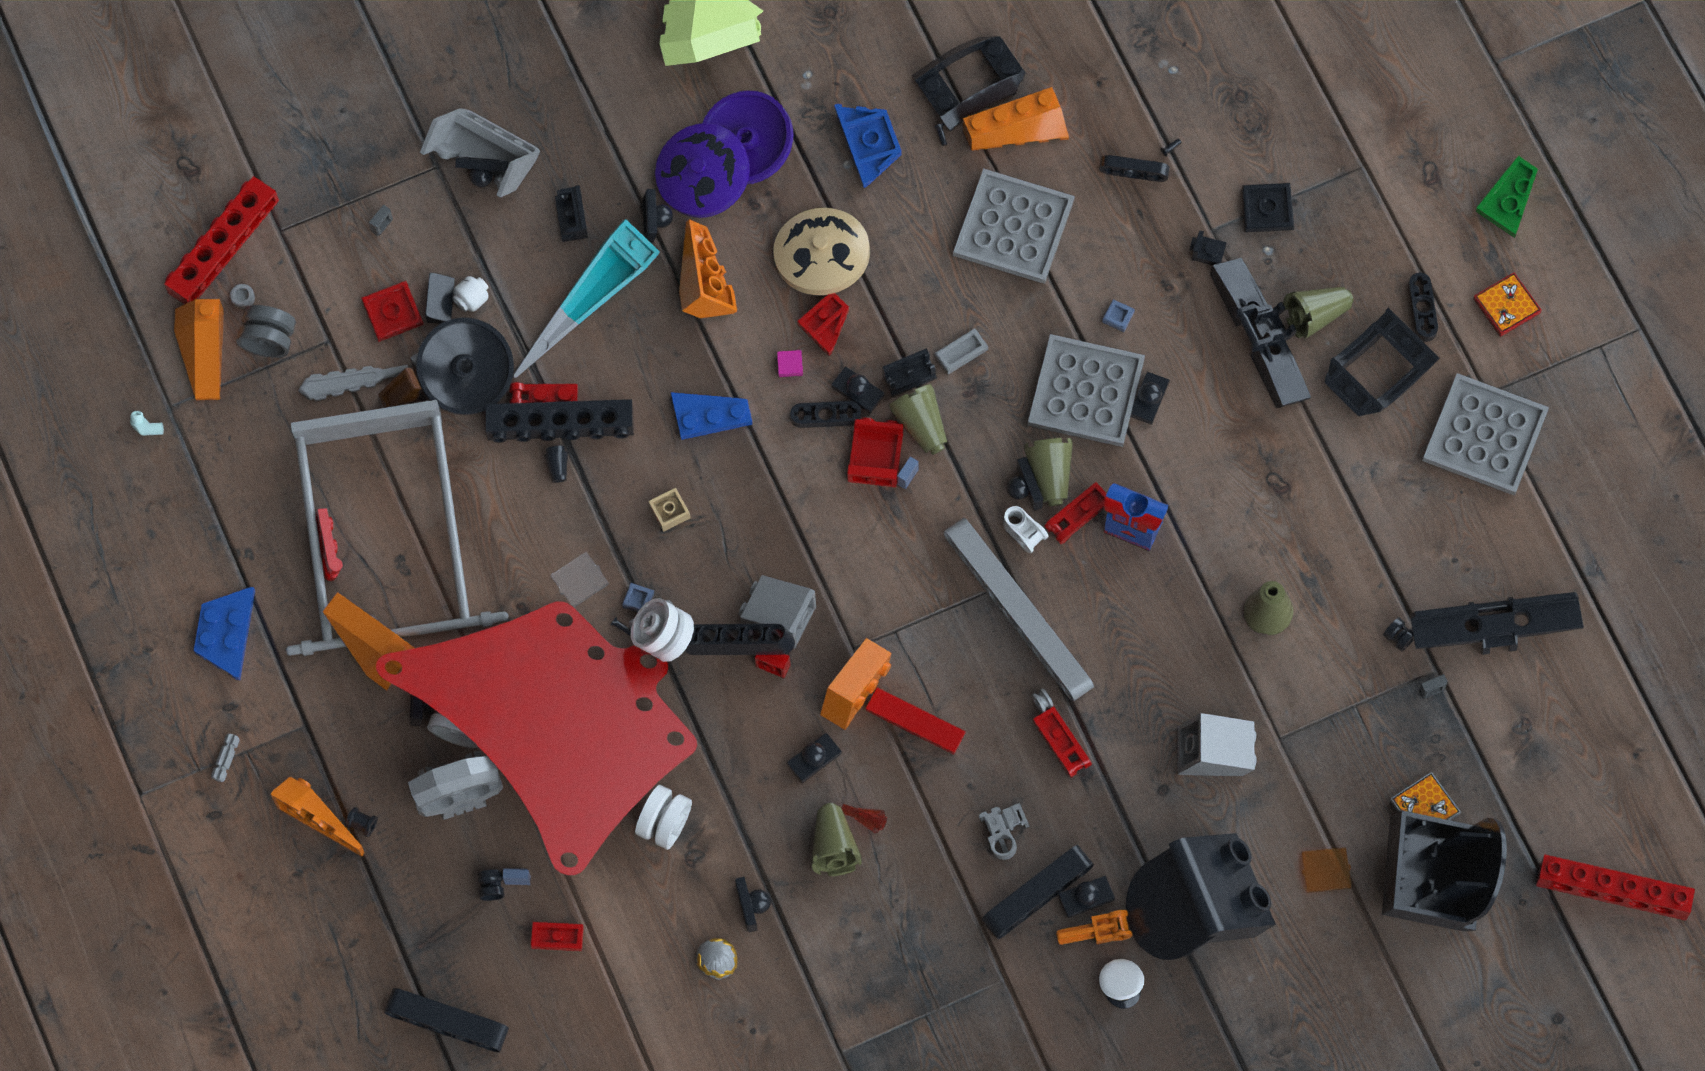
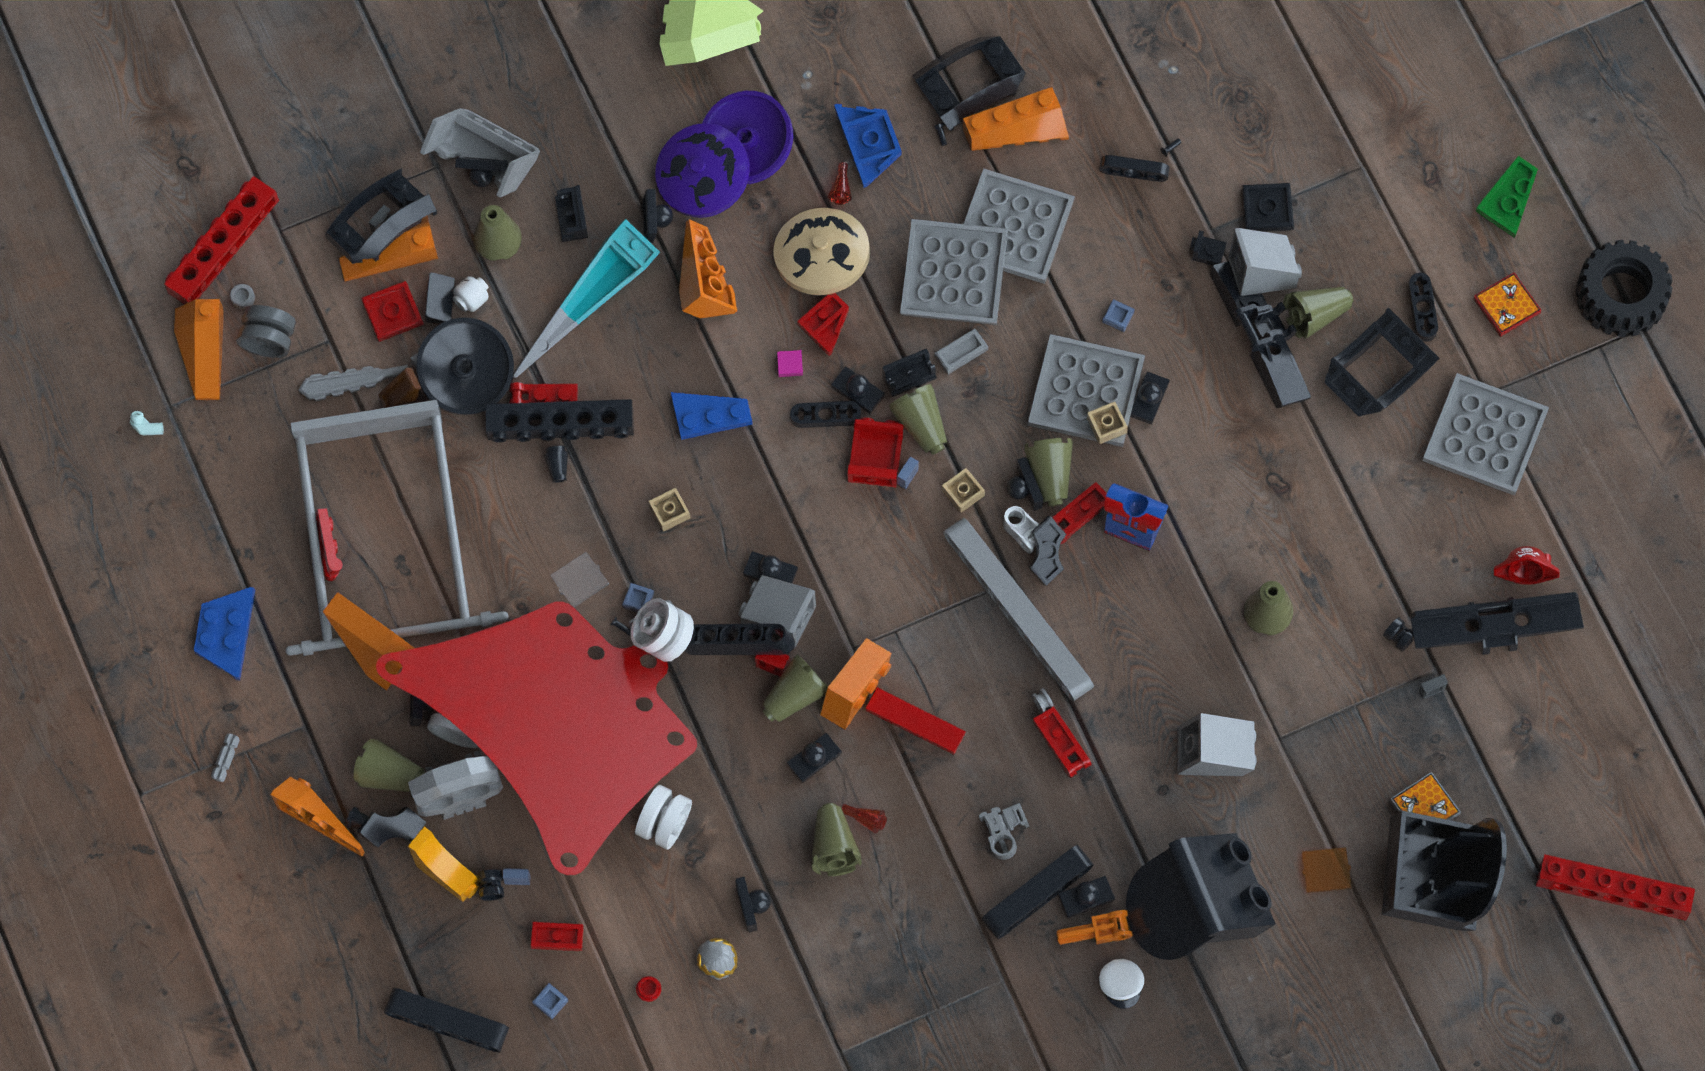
(384, 768): none -> olive cone
(403, 824): none -> black tile
(408, 249): none -> orange wedge
(412, 207): none -> black wedge
(442, 866): none -> light orange arch
(496, 234): none -> olive cone
(550, 1001): none -> sand blue tile
(648, 989): none -> red plate
(770, 567): none -> black tile
(794, 691): none -> olive cone
(840, 190): none -> clear red cone
(954, 271): none -> light grey plate
(963, 490): none -> tan piece
(1046, 561): none -> tile
(1107, 422): none -> tan piece
(1263, 262): none -> light grey slope
(1527, 567): none -> red hat
(1629, 260): none -> black tyre

